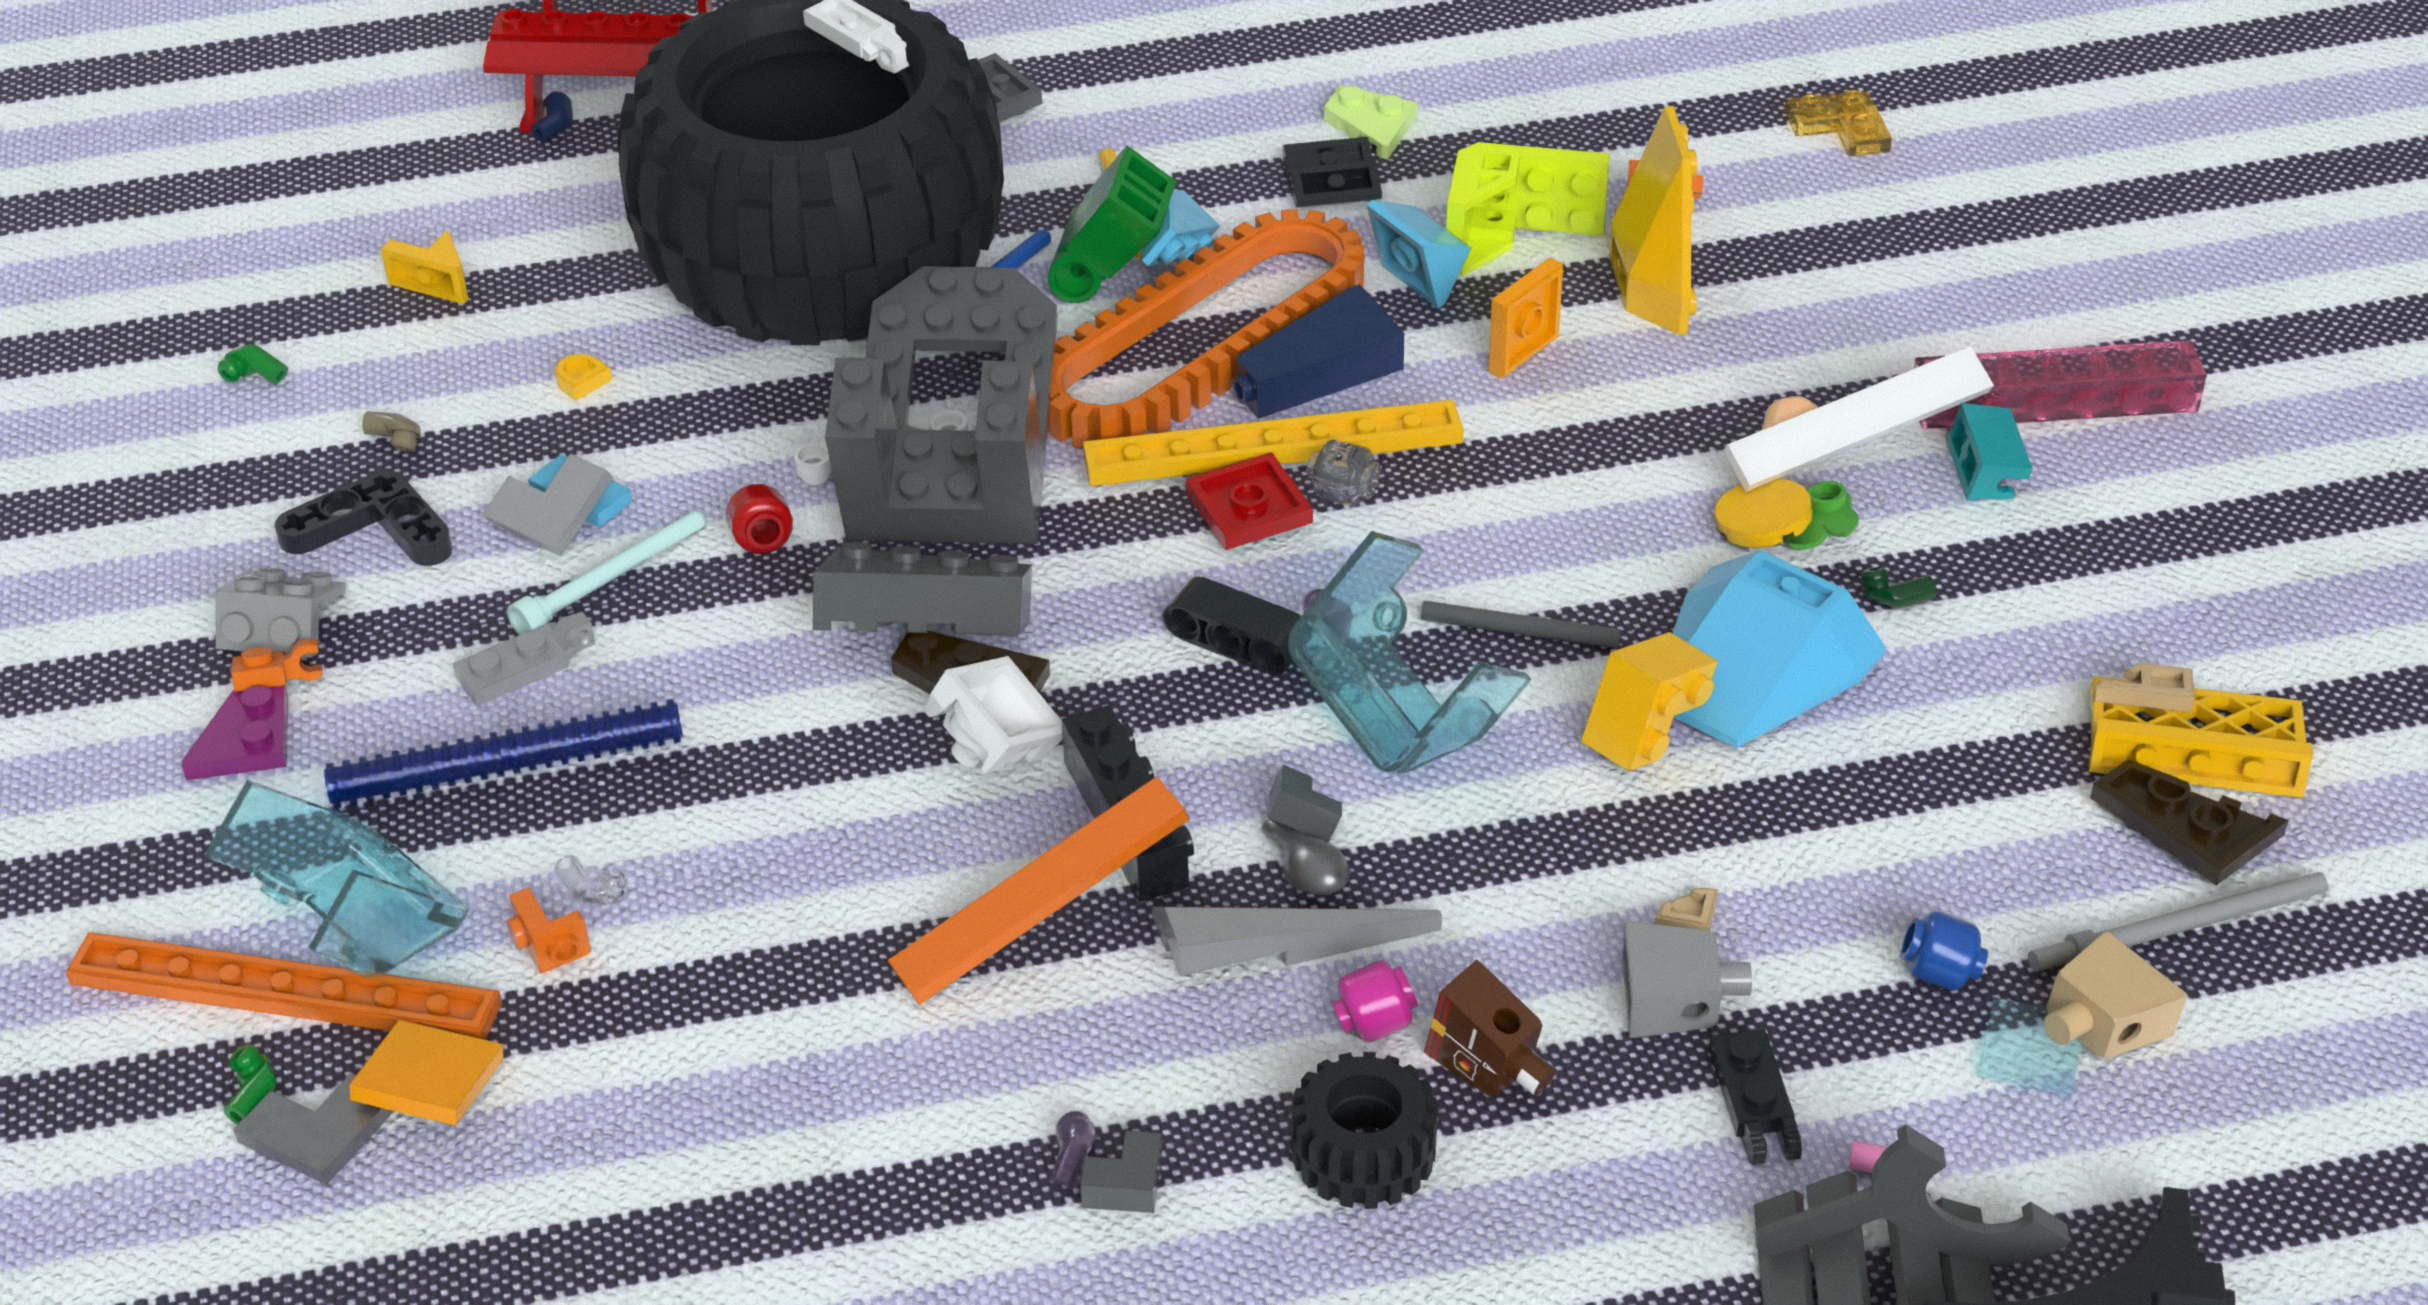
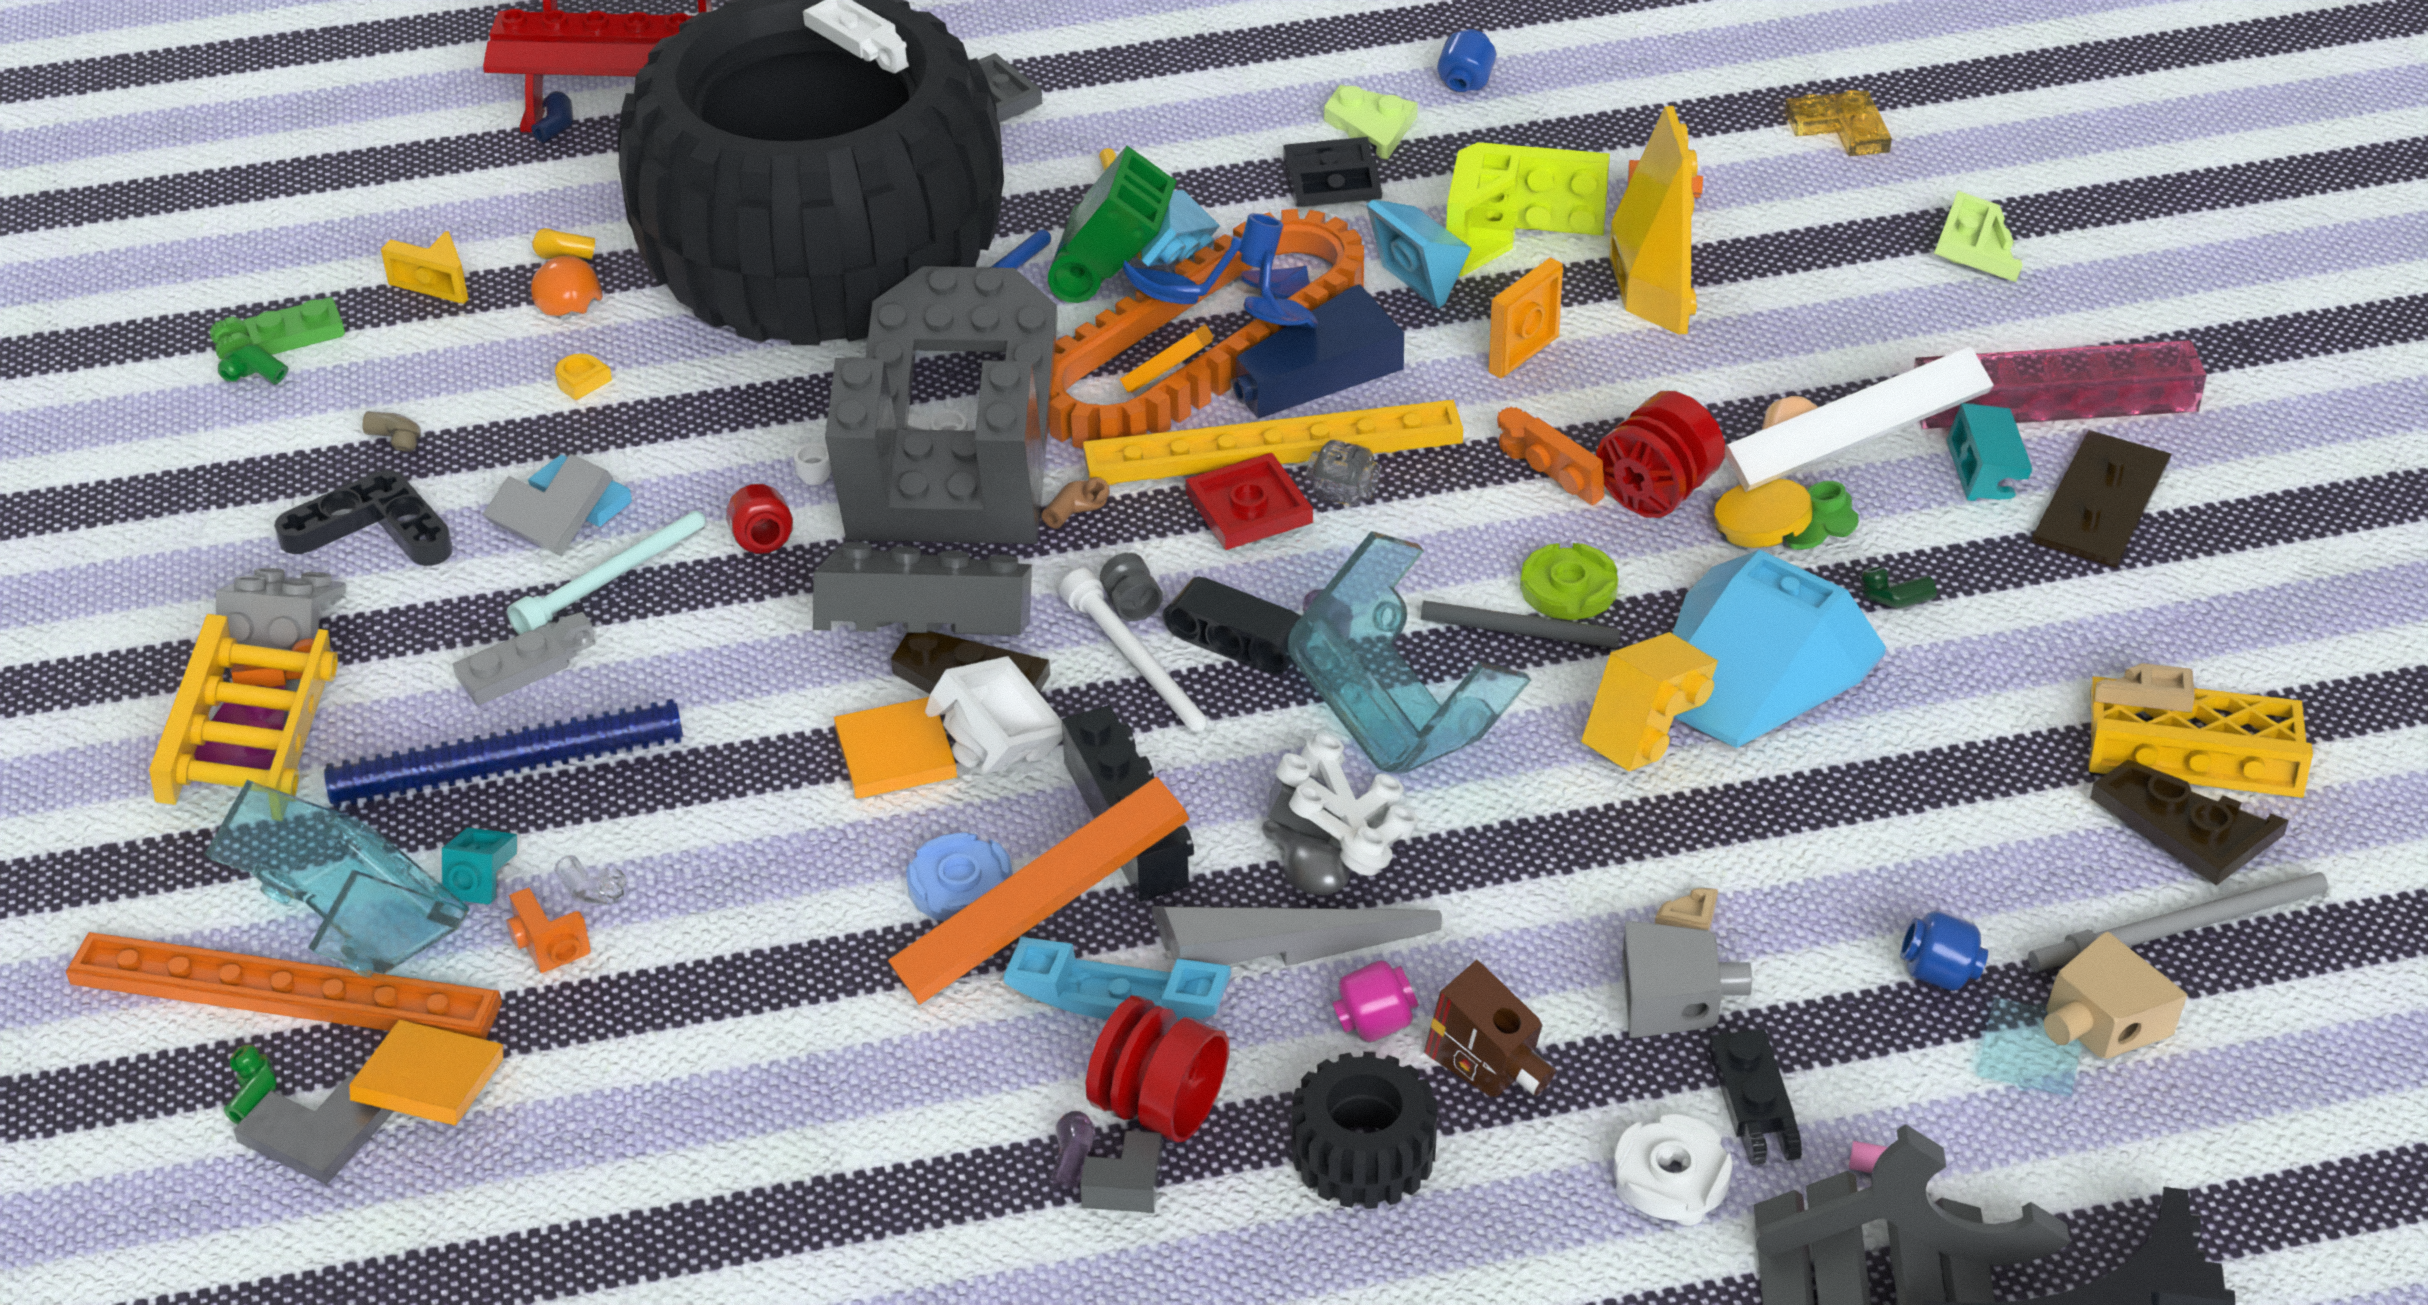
(204, 687): none -> yellow fence
(281, 329): none -> bright green hinge
(472, 863): none -> teal bracket
(554, 243): none -> yellow arm
(565, 286): none -> orange hair
(894, 748): none -> light orange tile
(955, 873): none -> light blue tile
(1076, 498): none -> medium nougat arm
(1085, 594): none -> white piece
(1095, 989): none -> medium azure slope
(1131, 587): none -> dark grey wheel
(1157, 1068): none -> red wheel
(1167, 359): none -> light orange tile
(1258, 250): none -> blue plant
(1363, 848): none -> white plant
(1466, 60): none -> blue head
(1551, 453): none -> orange hinge
(1569, 581): none -> lime tile
(1661, 454): none -> red wheel
(1665, 1194): none -> white plate
(1978, 237): none -> yellowish green wing
(2102, 498): none -> dark brown piece

